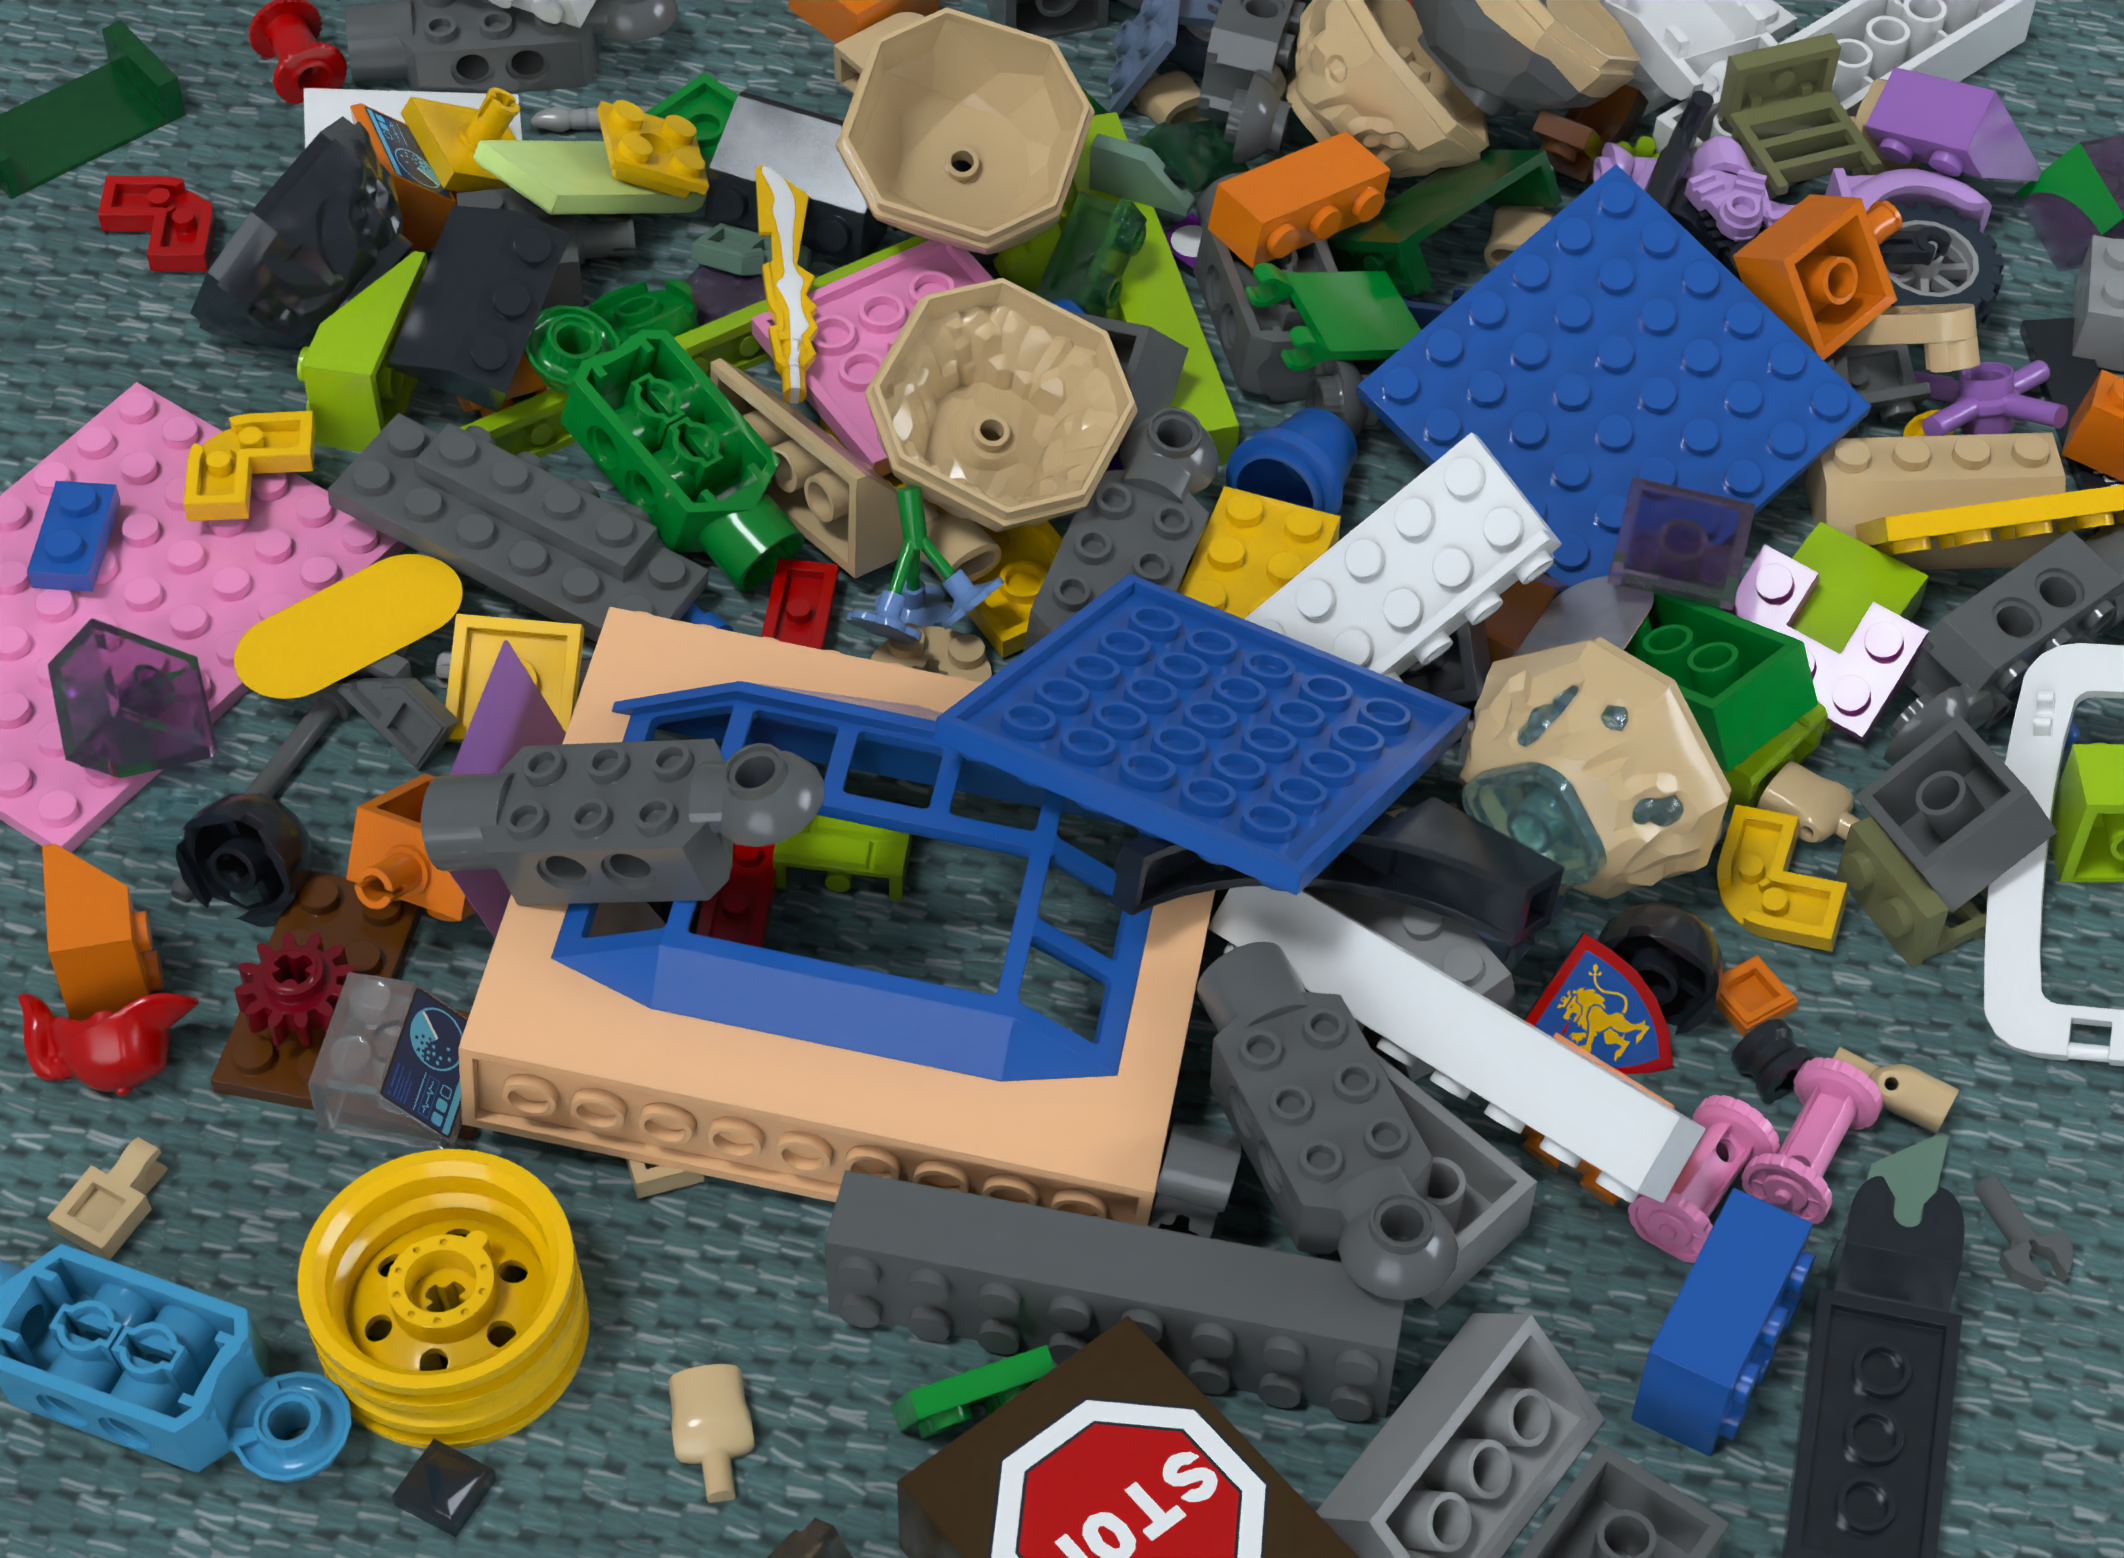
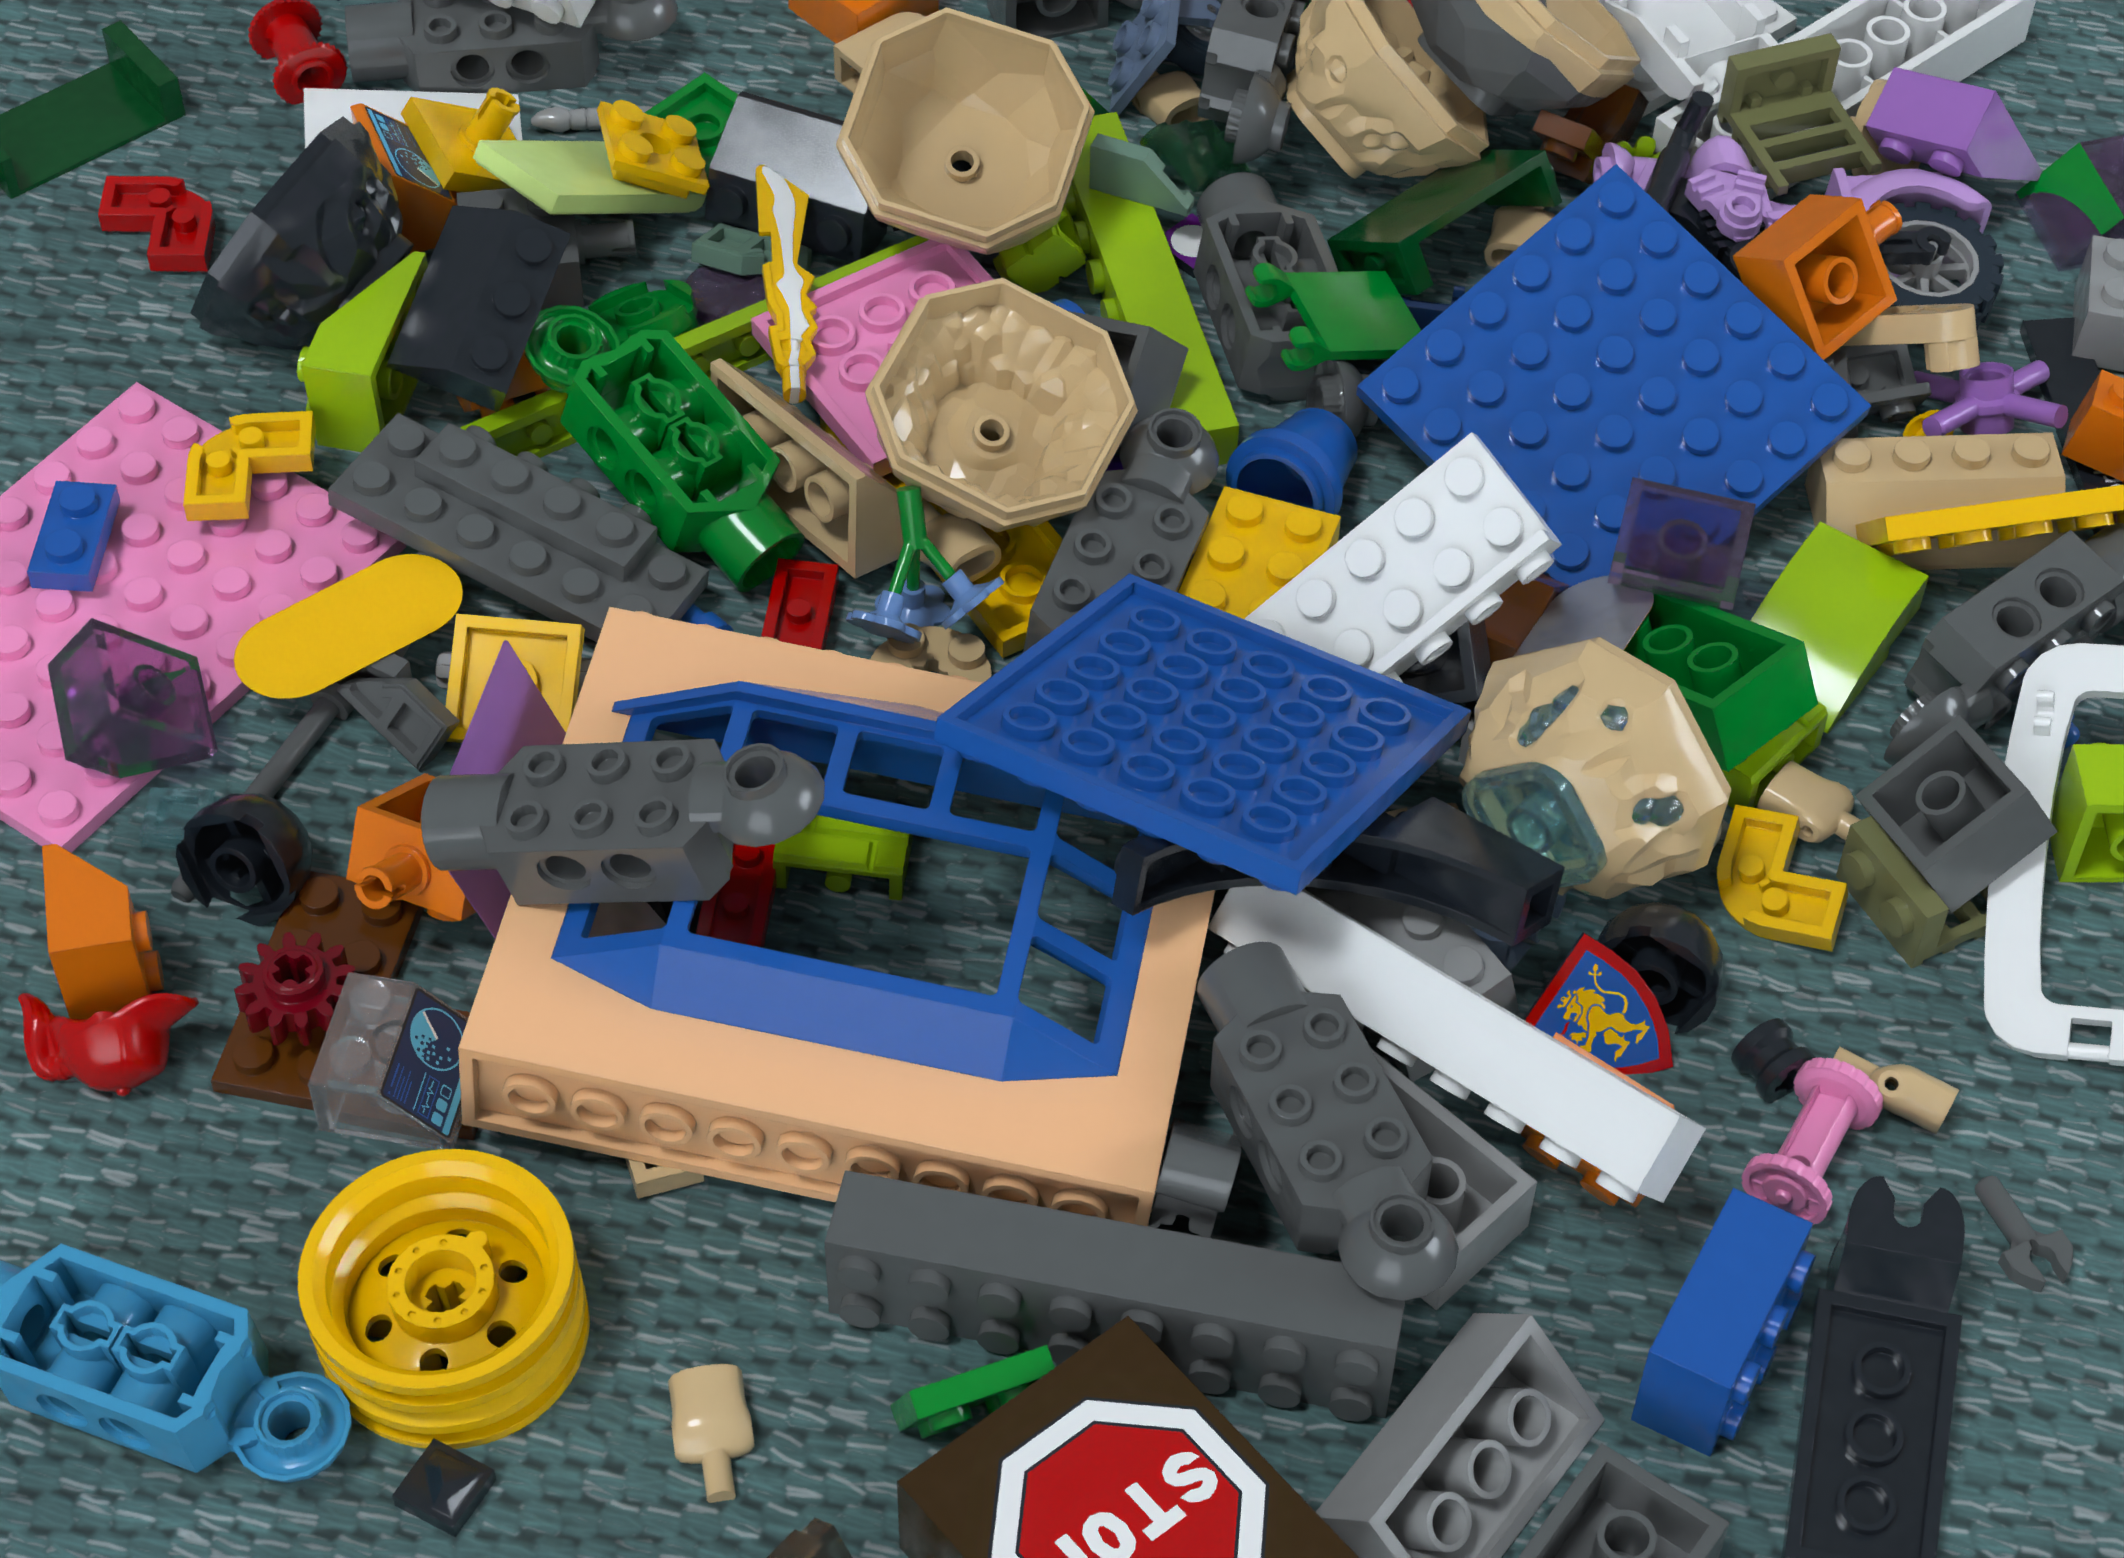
(108, 1207): tan plate -> none
(1093, 254): clear green bracket -> none
(1298, 199): orange brick -> none
(1682, 1220): bright pink hose -> none
(1753, 996): orange tile -> none
(1849, 684): plate -> none
(1912, 1176): sand green tile -> none

